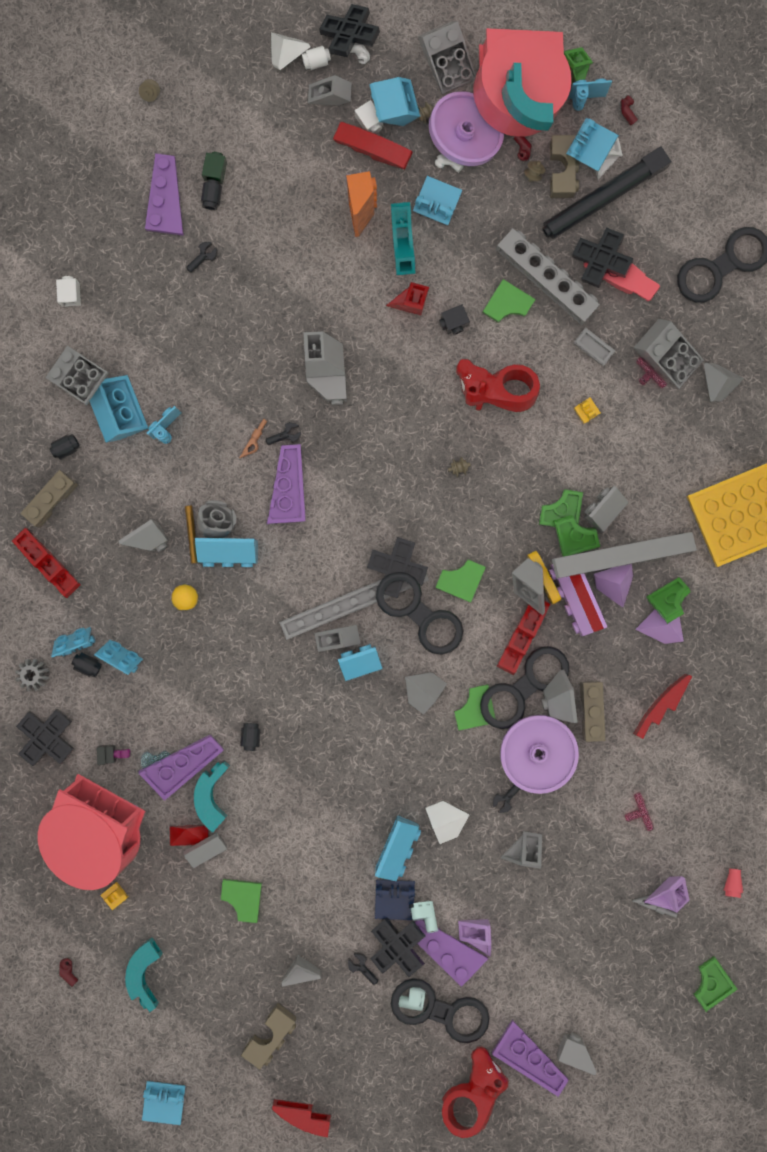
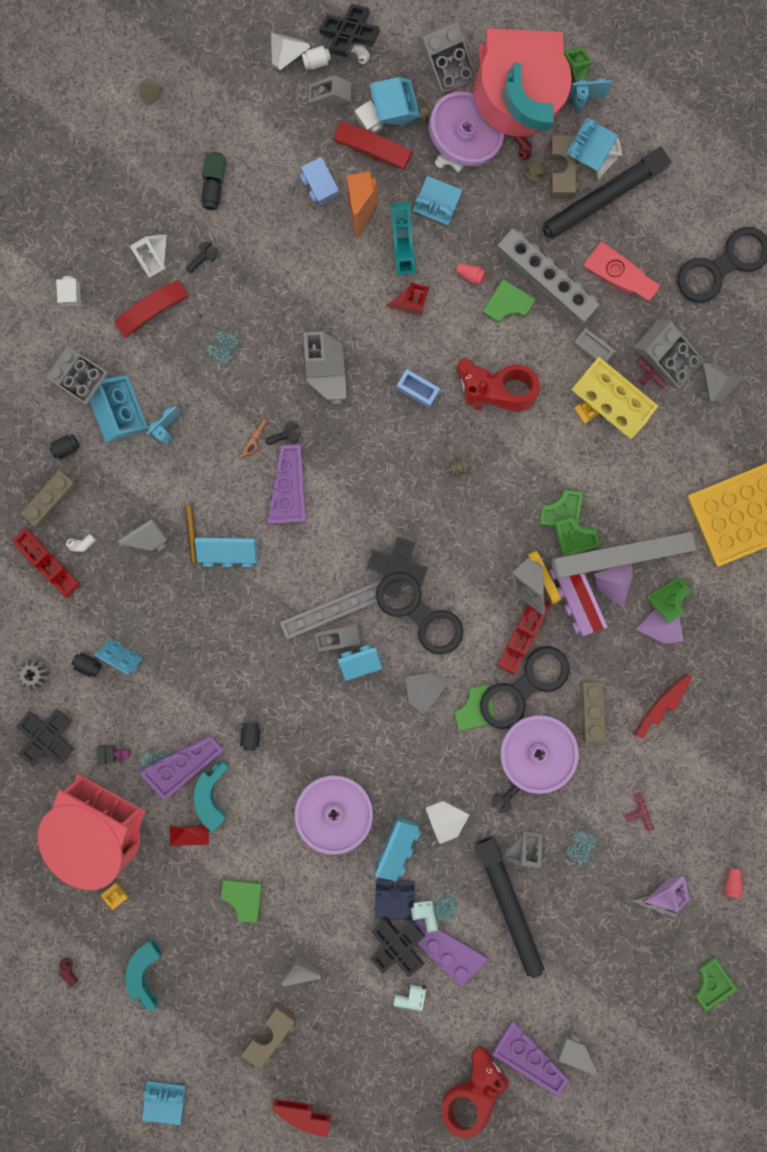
(66, 644): medium azure hinge -> none
(80, 545): none -> white arm
(150, 307): none -> red slope
(151, 253): none -> white slope
(164, 198): medium lavender wing -> none
(184, 597): yellow piece -> none
(205, 850): light grey tile -> none
(215, 519): light grey cylinder -> none
(227, 342): none -> clear light blue piece
(319, 181): none -> light blue brick
(339, 832): none -> lavender dish
(362, 968): black bar -> none
(418, 388): none -> light blue brick
(440, 1011): black bar -> none
(446, 908): none -> clear light blue piece
(454, 320): black brick -> none
(461, 582): bright green tile -> none
(472, 273): none -> coral cone
(476, 934): lavender slope -> none
(509, 905): none -> black brick
(560, 698): light grey slope -> none
(586, 843): none -> clear light blue piece
(602, 257): black plate -> none
(606, 509): light grey slope -> none
(620, 404): none -> light yellow brick
(626, 111): dark red arm -> none

